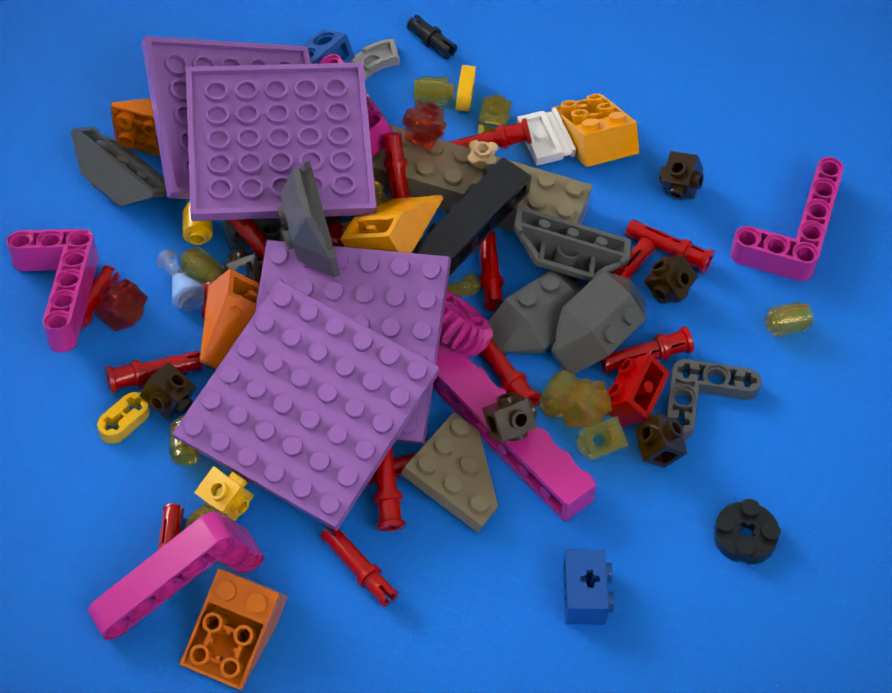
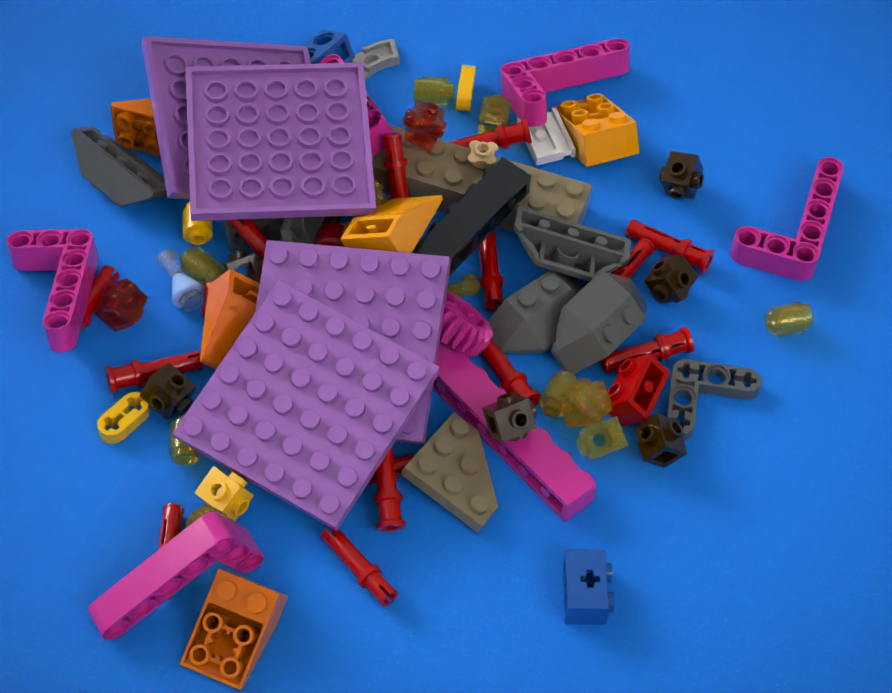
(306, 221): dark grey wedge -> none
(432, 36): black pin -> none
(529, 79): none -> dark pink beam
(751, 516): black plate -> none

